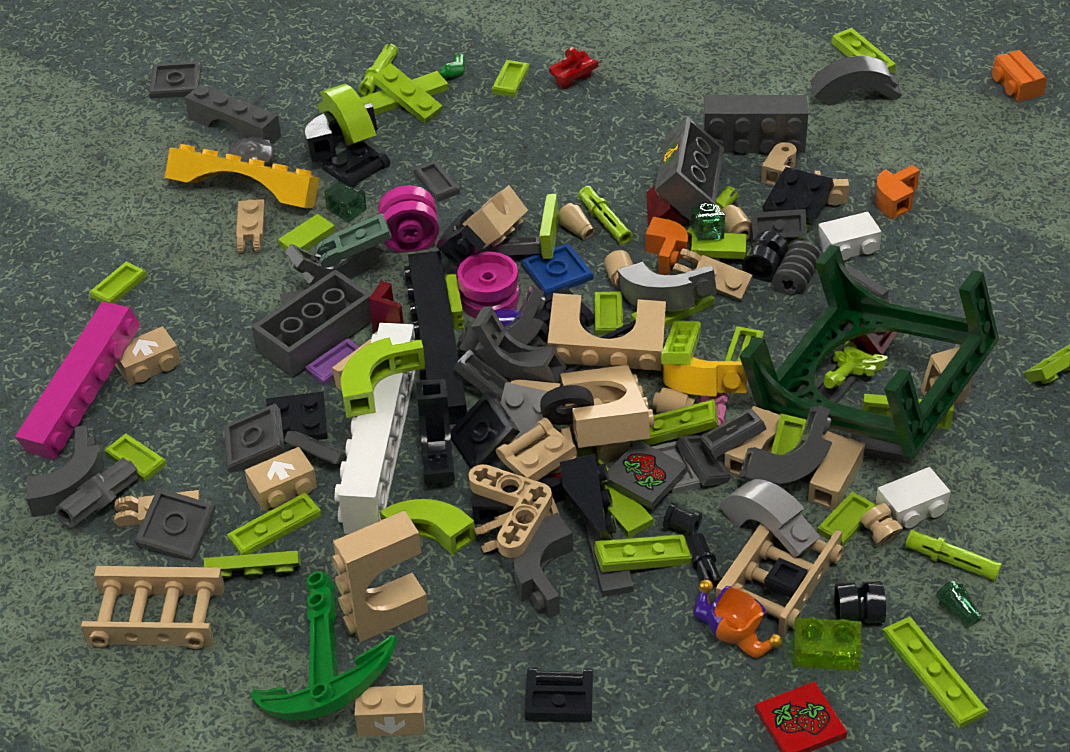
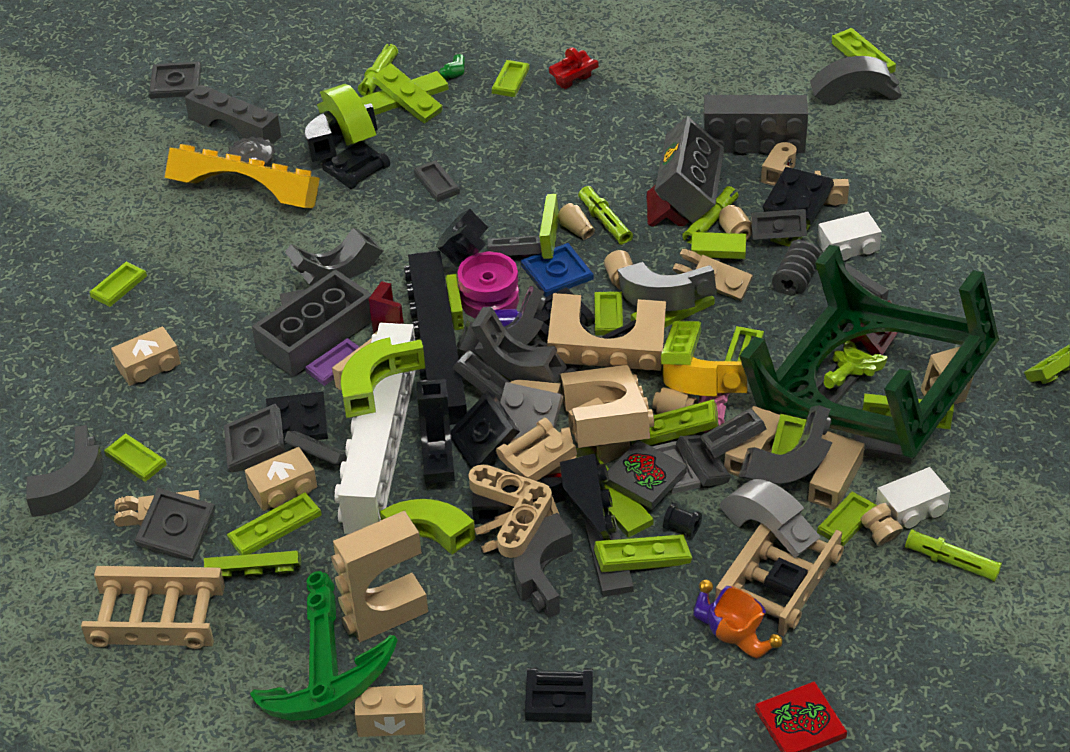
(78, 380): dark pink brick -> none
(96, 492): dark grey piece -> none
(250, 224): tan hinge -> none
(308, 233): lime tile -> none
(345, 201): clear green brick -> none
(353, 240): sand green hinge -> none
(410, 218): dark pink wheel -> none
(497, 217): tan arch -> none
(563, 395): black tyre -> none
(666, 240): orange brick -> none
(703, 559): black axle -> none
(707, 216): clear green brick -> none
(765, 255): black wheel -> none
(827, 644): clear neon green brick -> none
(861, 602): black wheel -> none
(896, 191): orange brick -> none
(935, 672): lime tile -> none
(957, 601): clear green cone -> none
(1018, 76): orange brick -> none

